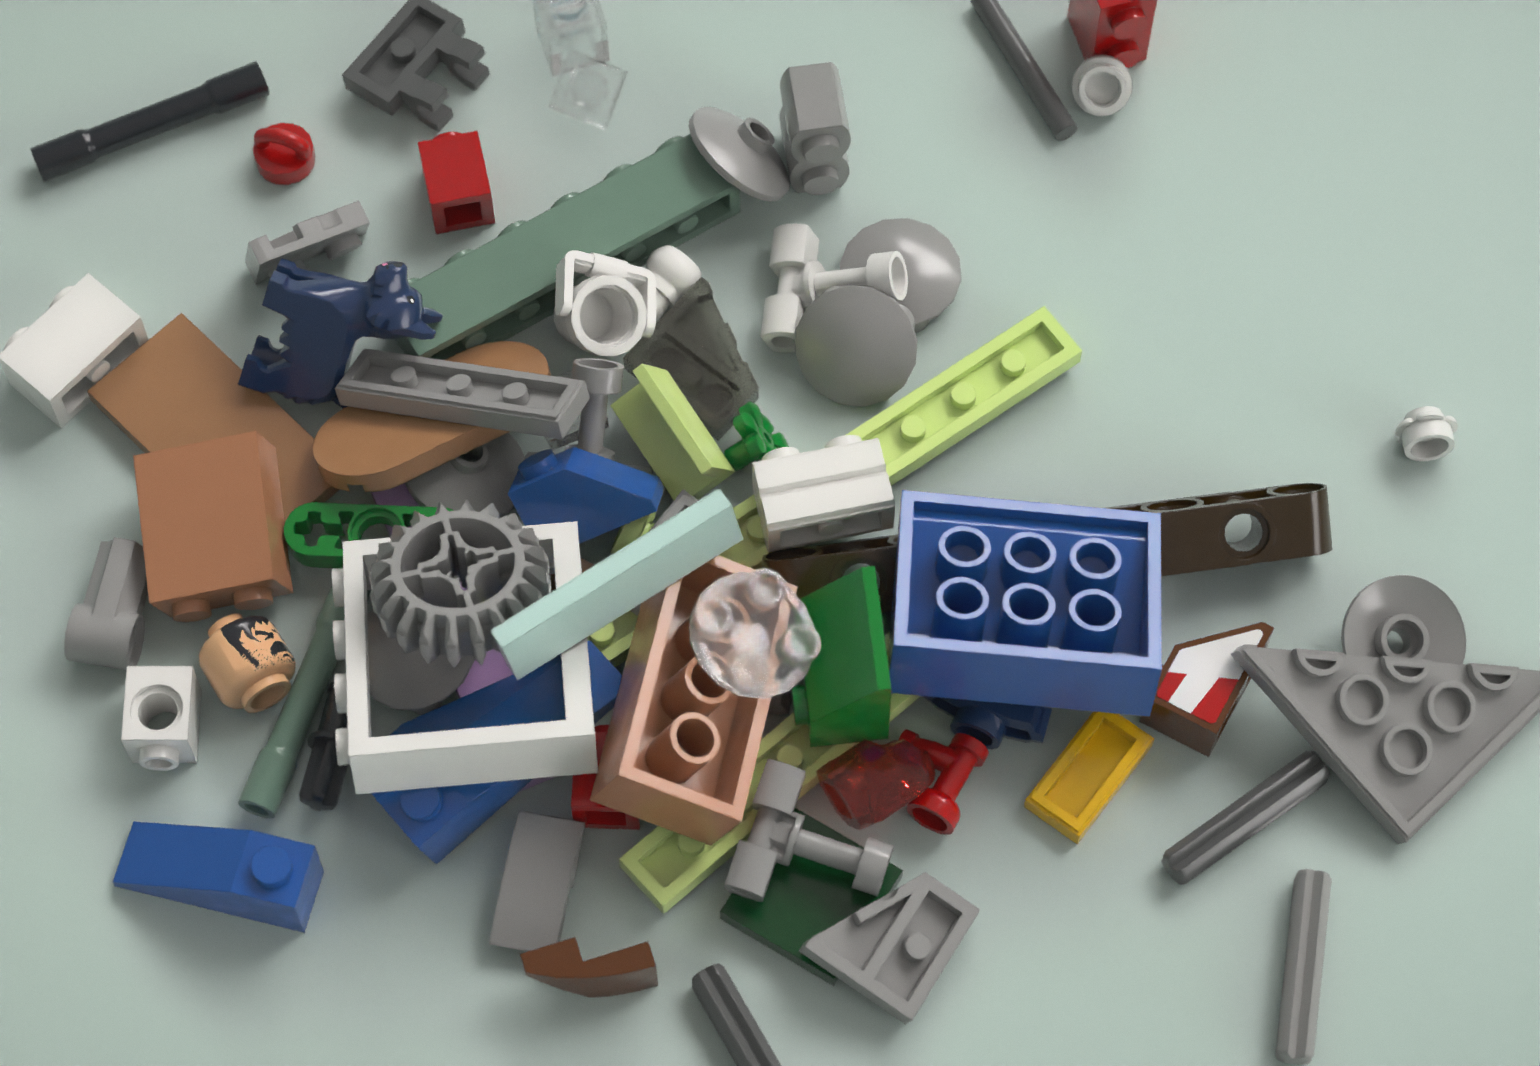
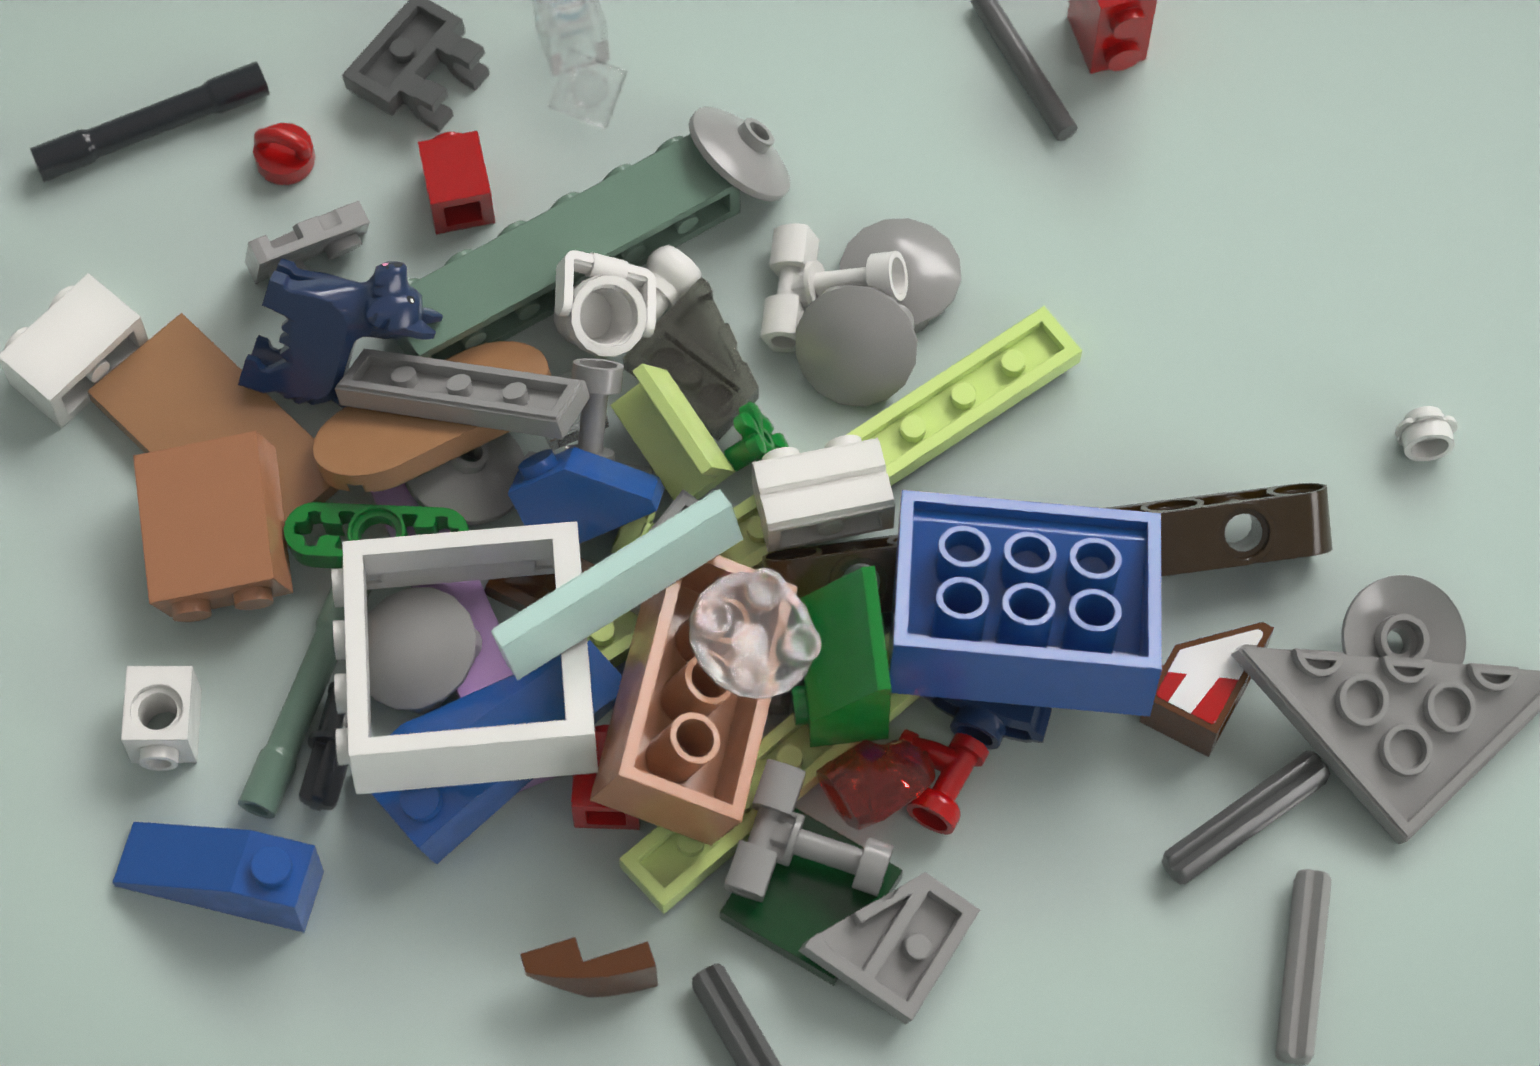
(110, 621): light grey piece -> none
(247, 662): light nougat head -> none
(424, 601): light grey gear -> none
(536, 881): light grey slope -> none
(814, 128): light grey brick -> none
(1088, 773): yellow tile -> none
(1101, 85): white plate -> none

